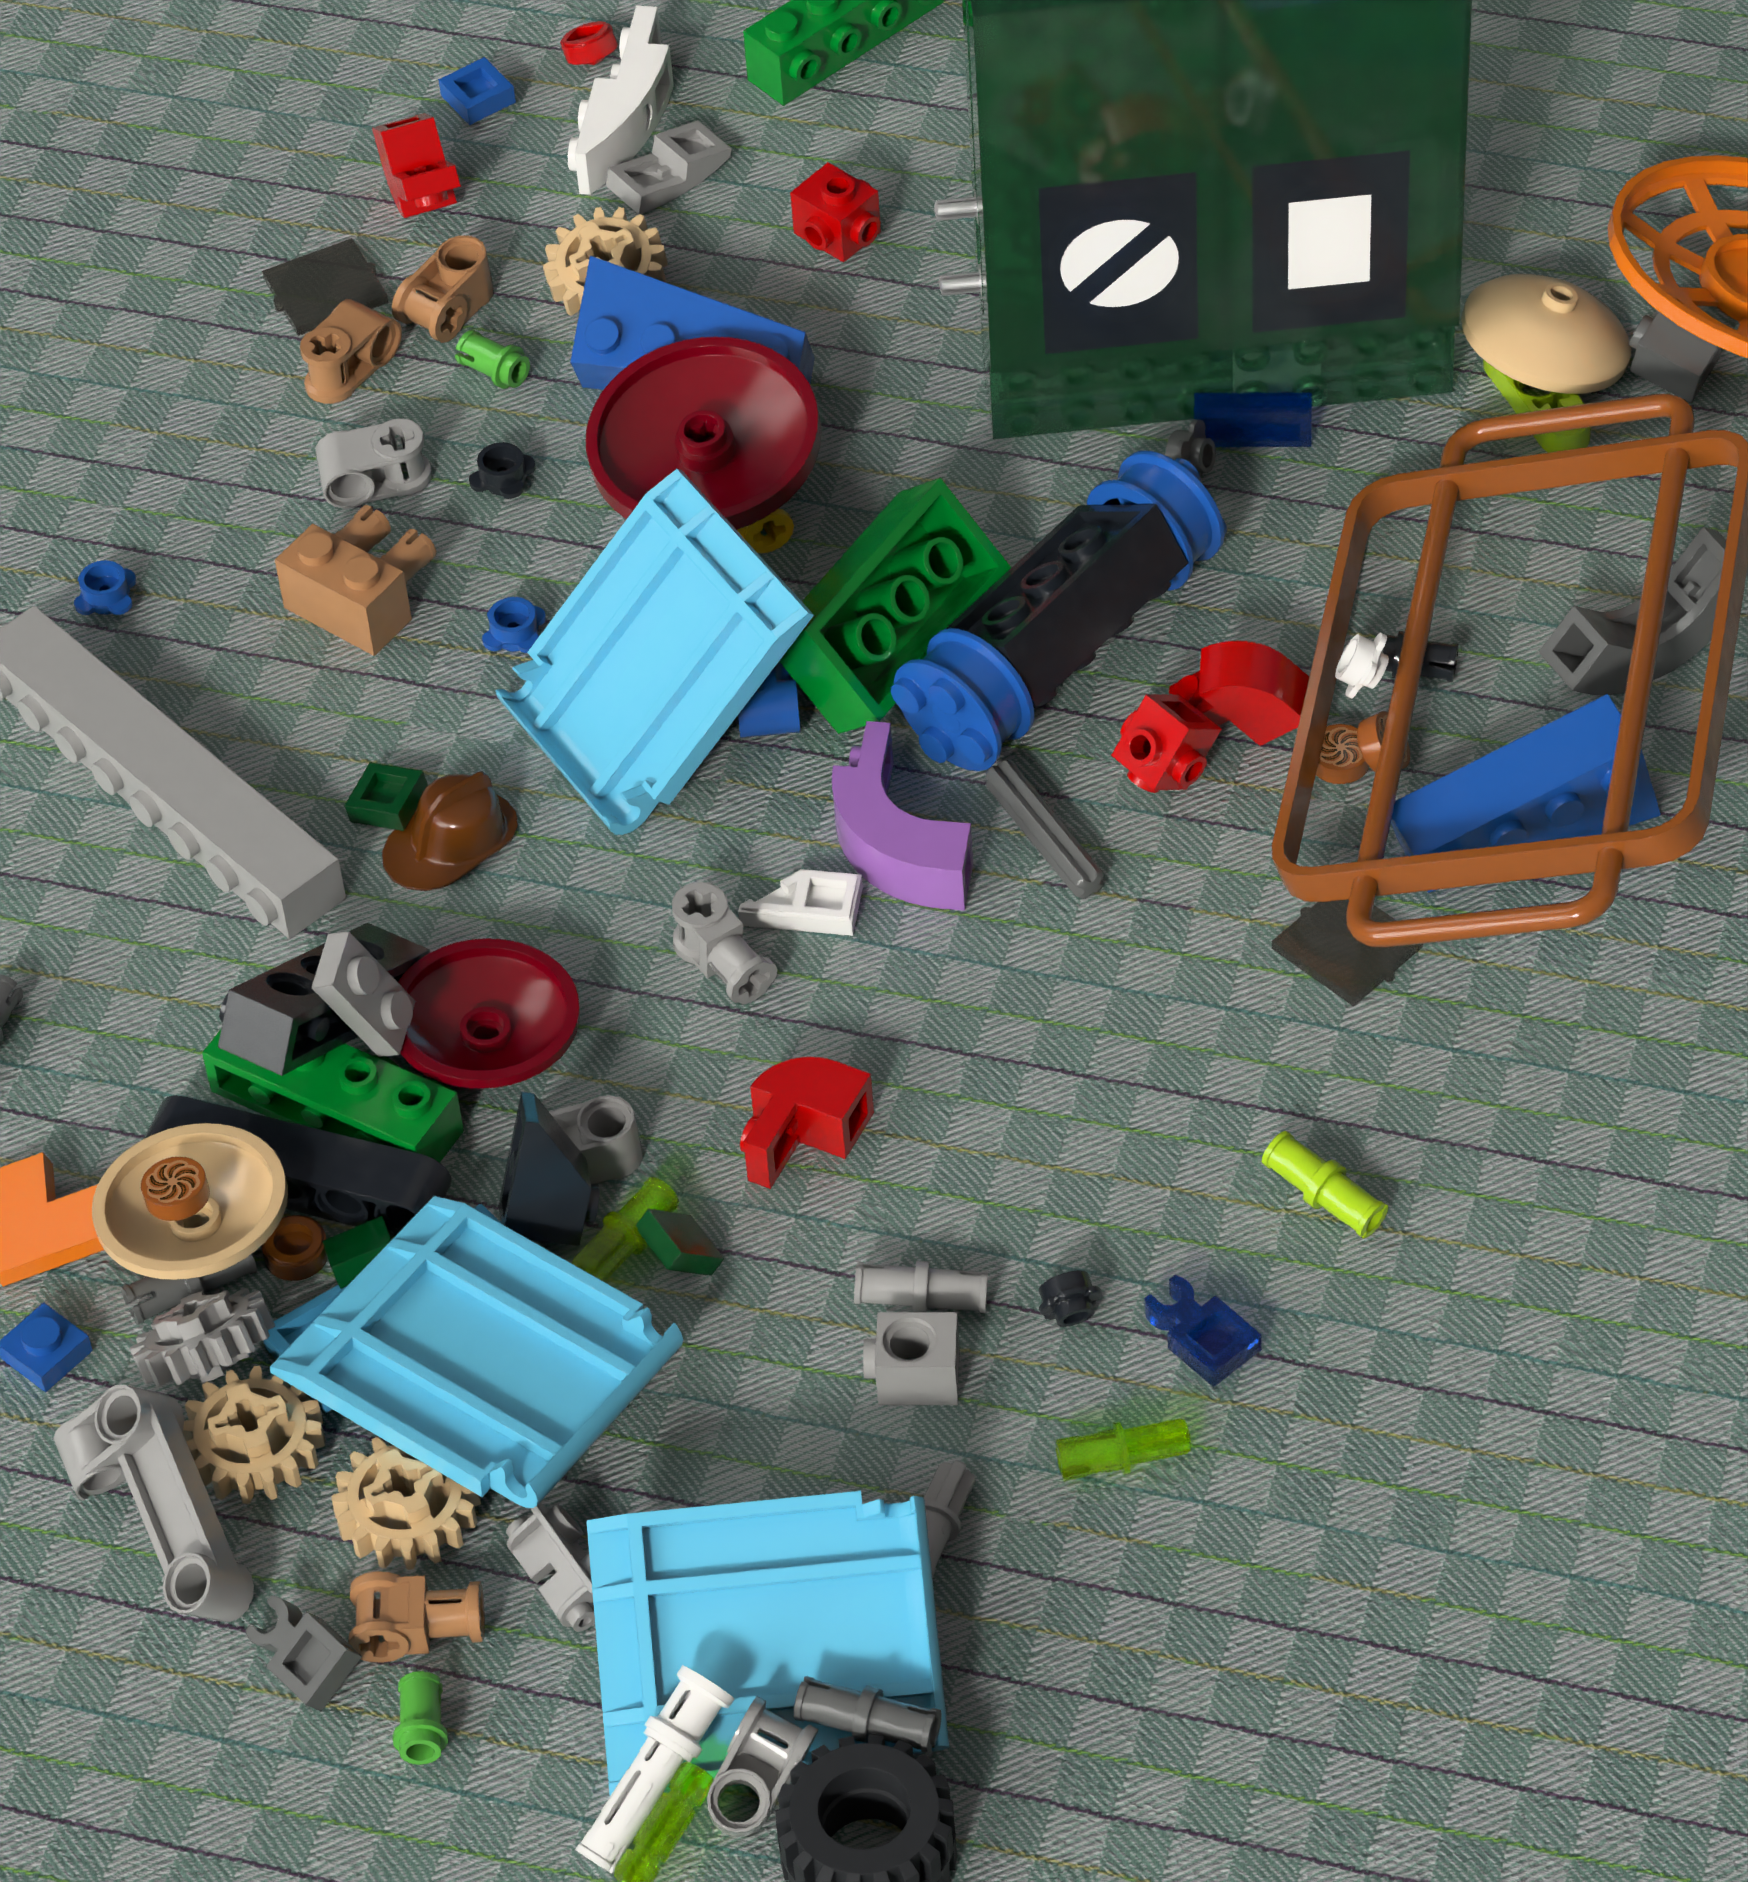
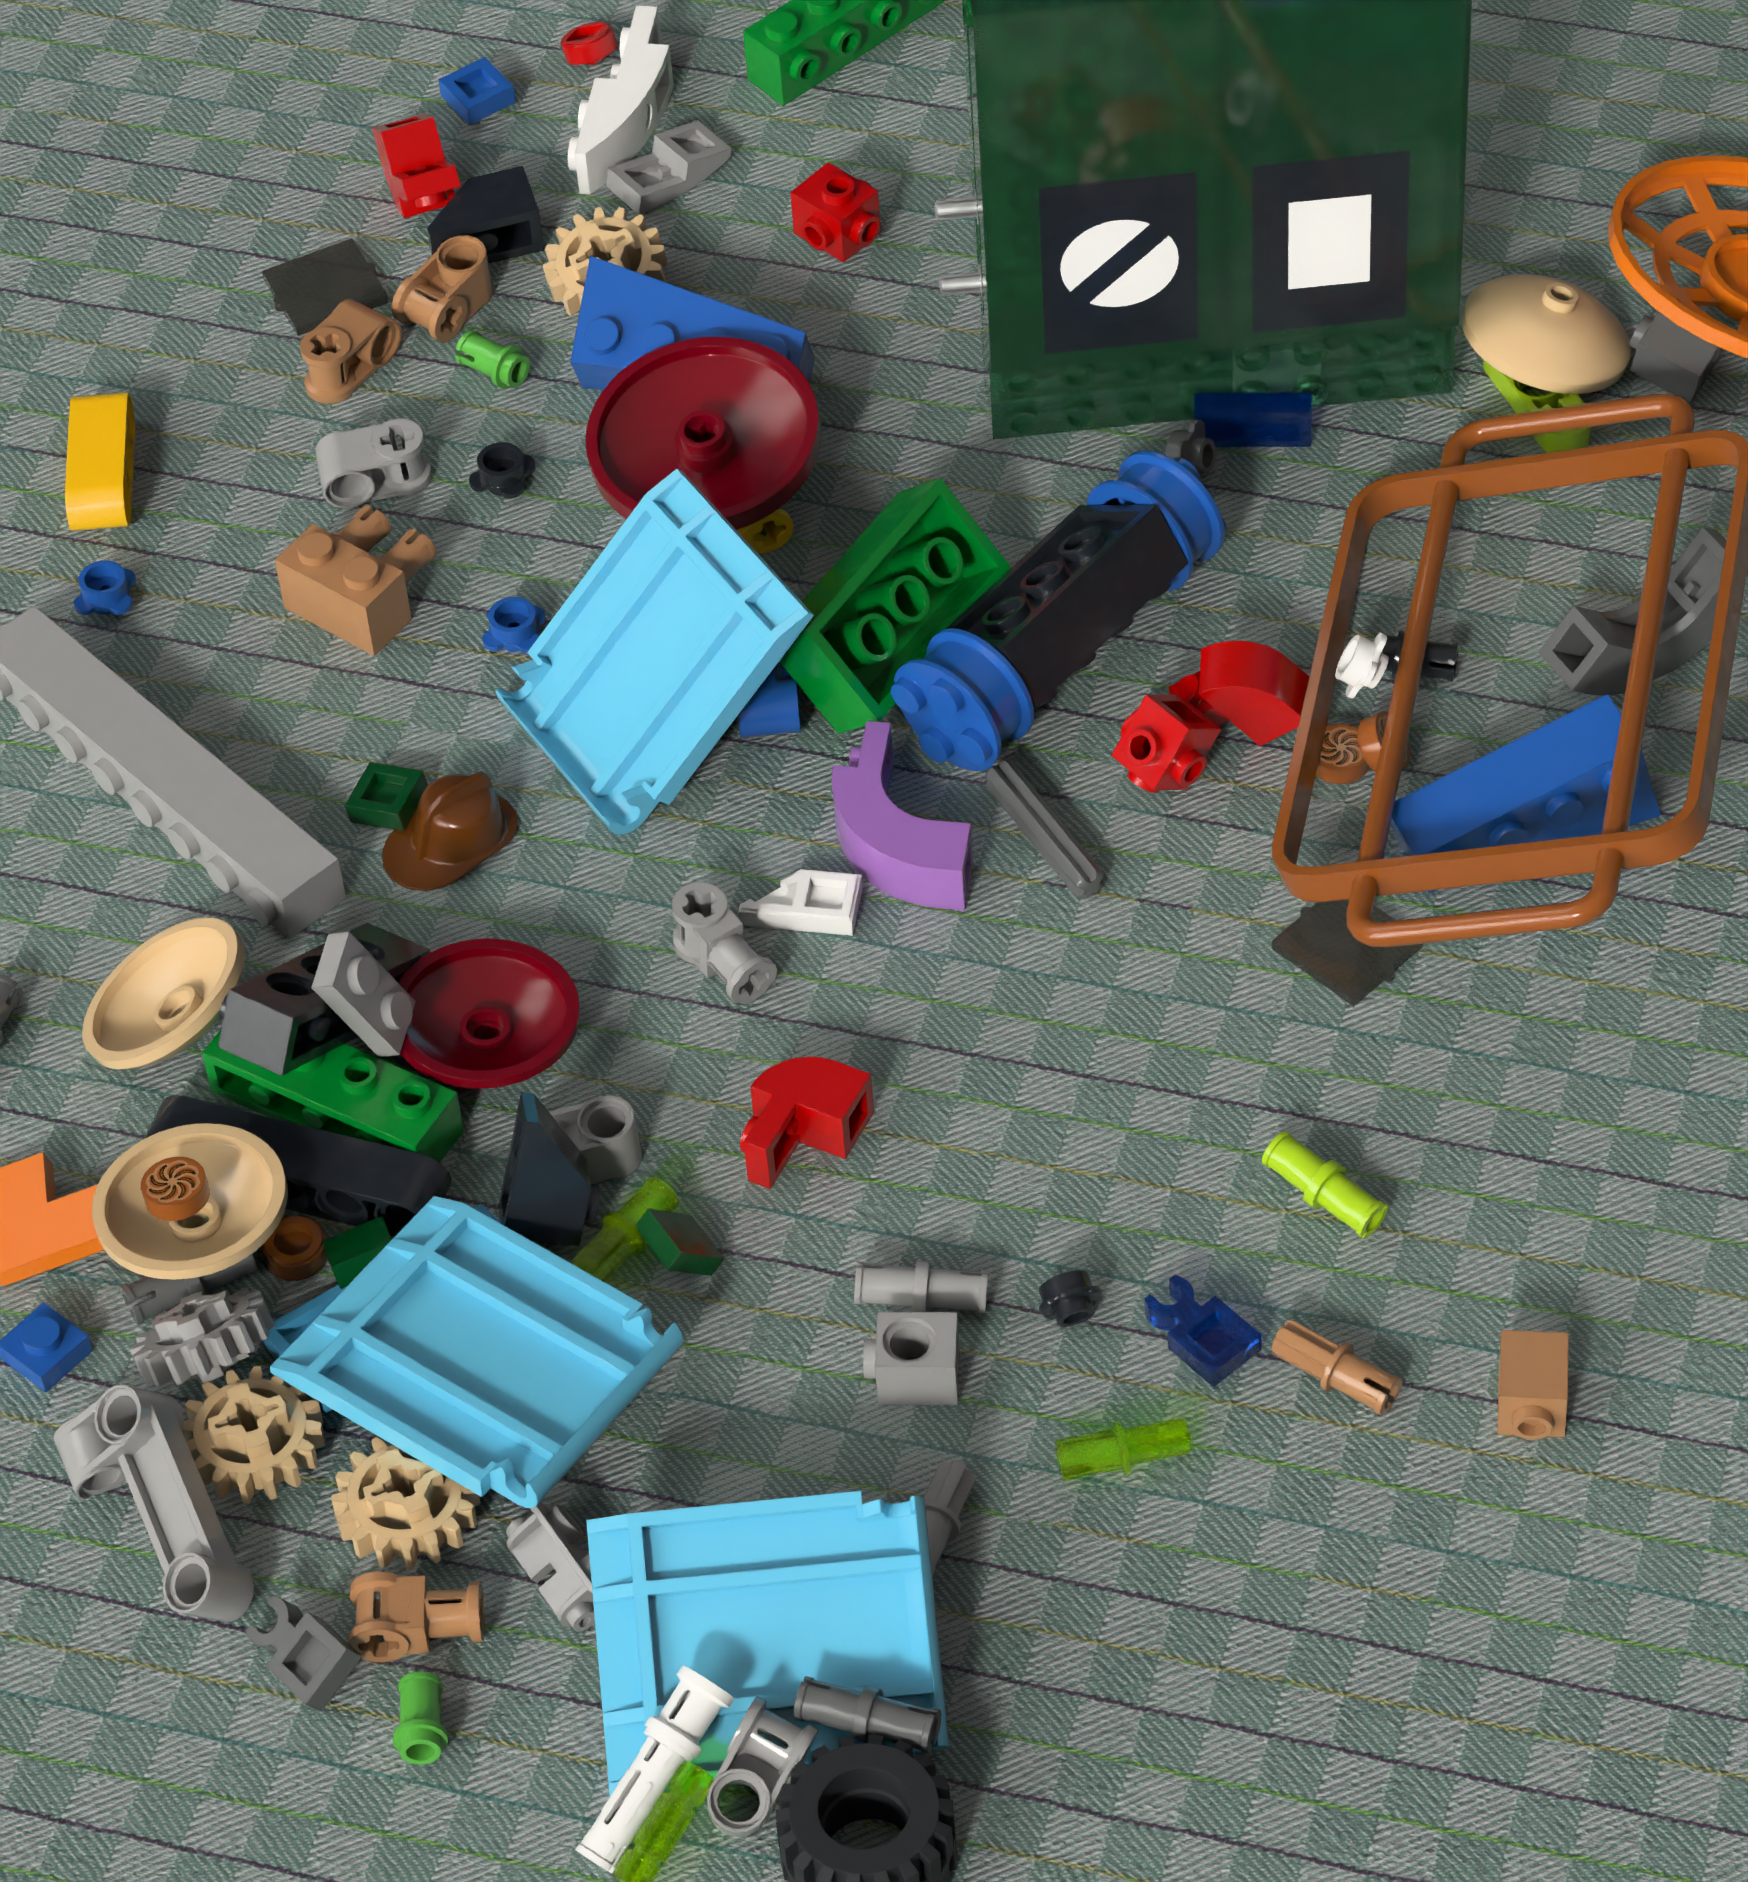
(100, 461): none -> yellow beam
(164, 994): none -> tan dish
(496, 211): none -> black slope
(1336, 1366): none -> medium nougat axle
(1533, 1384): none -> medium nougat brick

